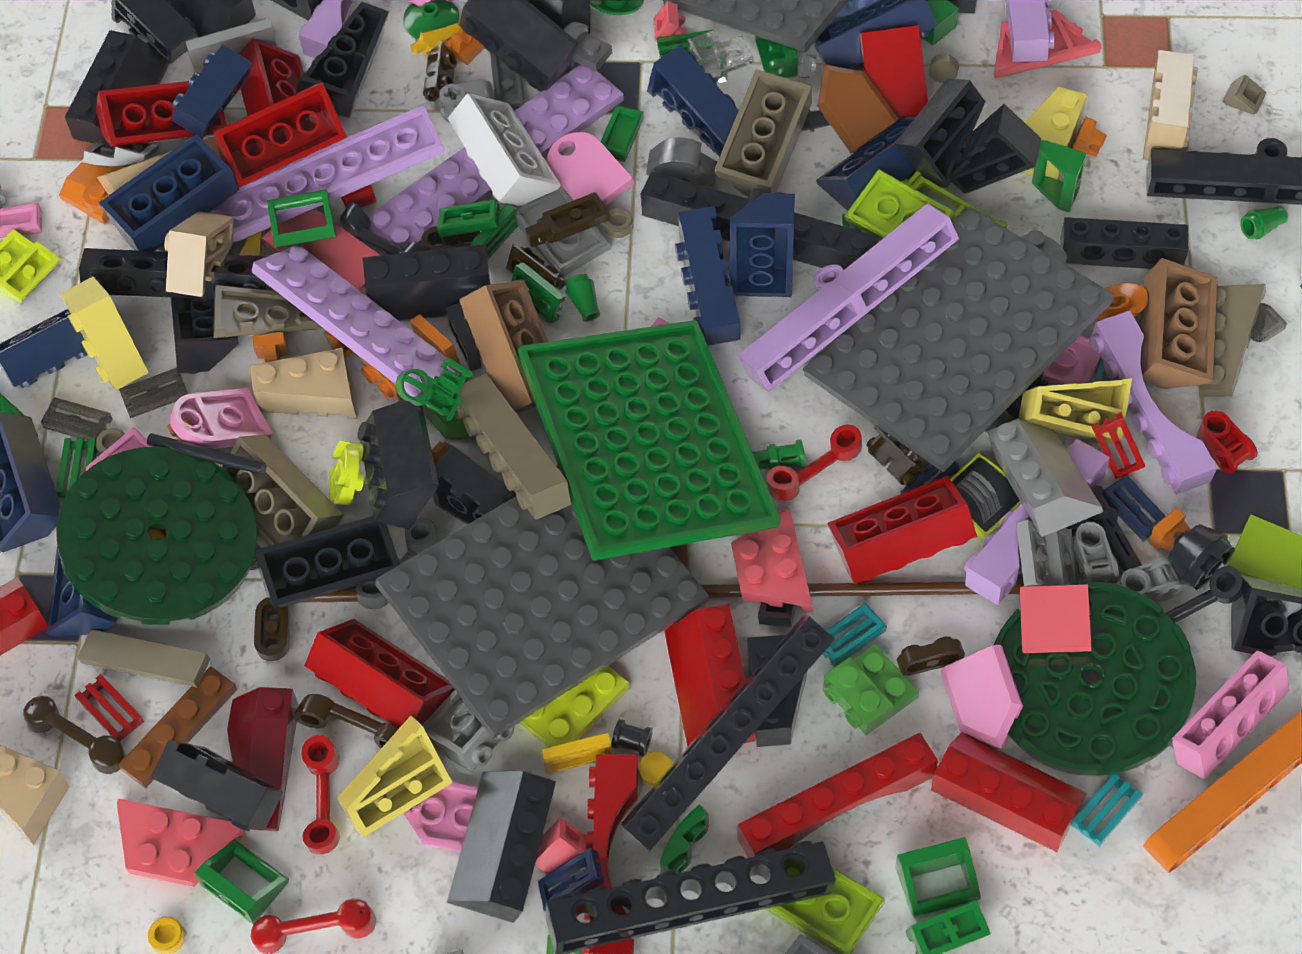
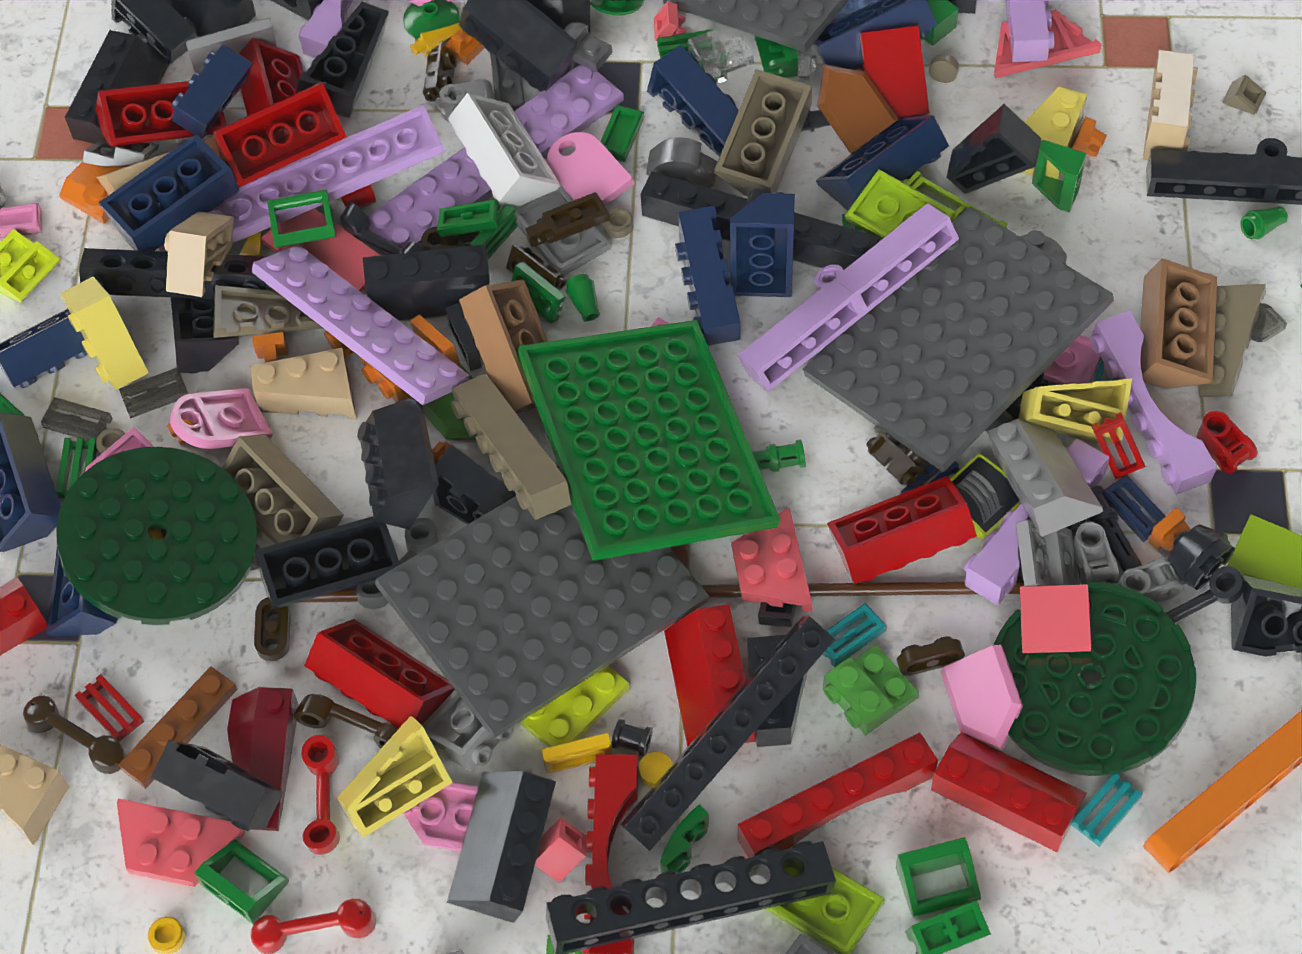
(144, 658): dark tan tile -> none
(207, 454): black bar -> none
(345, 476): neon yellow plate -> none
(437, 395): green piece -> none
(573, 885): dark blue tile -> none
(784, 482): red piece -> none
(940, 129): black wedge -> none
(1123, 242): black brick -> none
(1126, 298): orange dish -> none
(1231, 714): bright pink brick -> none

